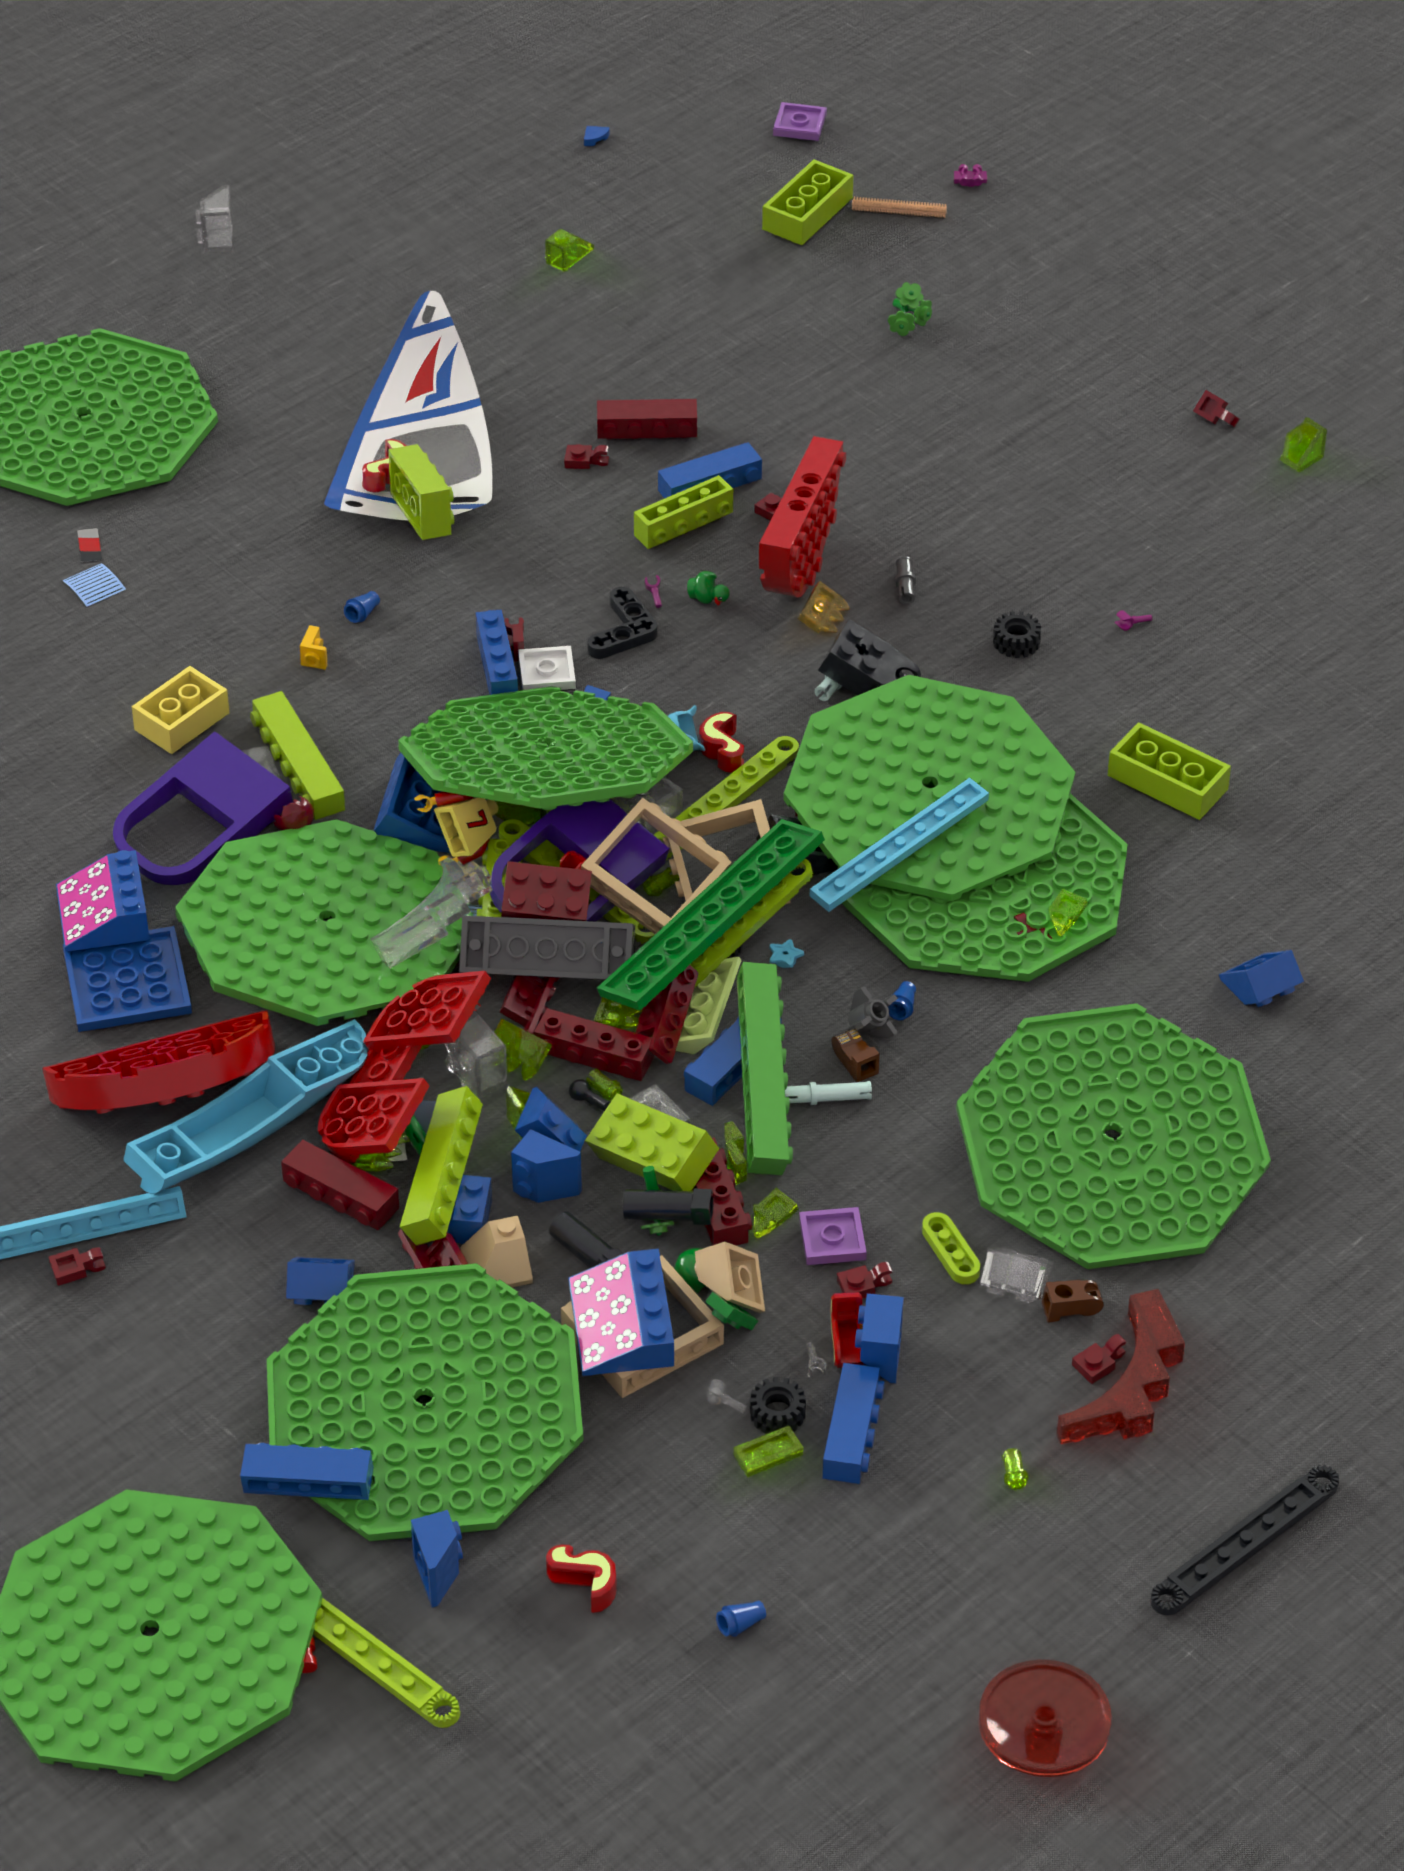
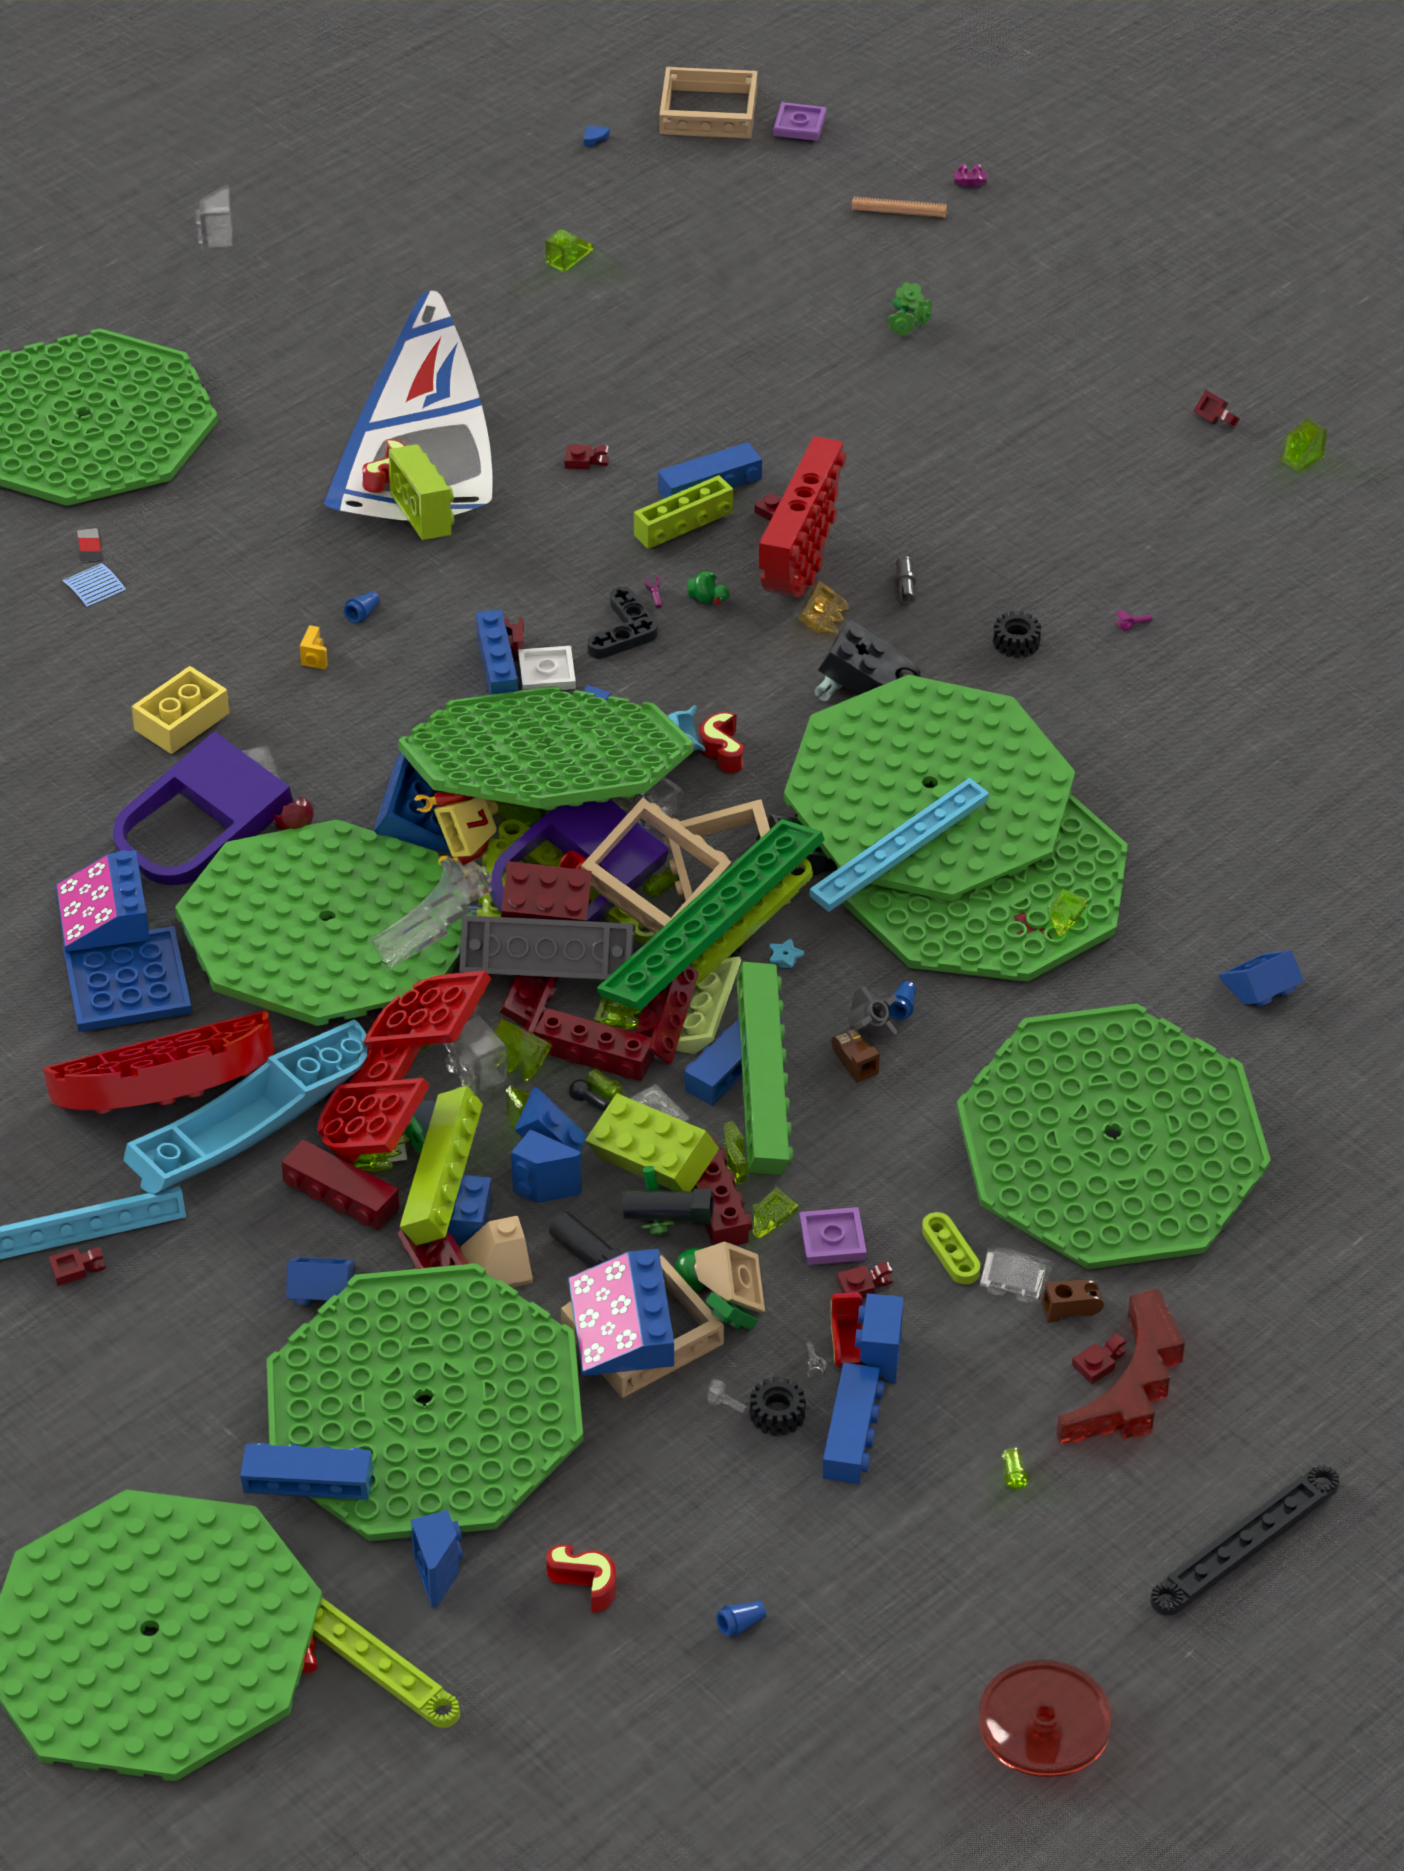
(297, 754): lime brick -> none
(646, 418): dark red brick -> none
(708, 123): none -> tan window
(742, 781): lime plate -> none
(768, 1451): clear neon green plate -> none
(807, 202): lime brick -> none
(828, 1092): light aqua pin -> none
(1169, 770): lime brick -> none

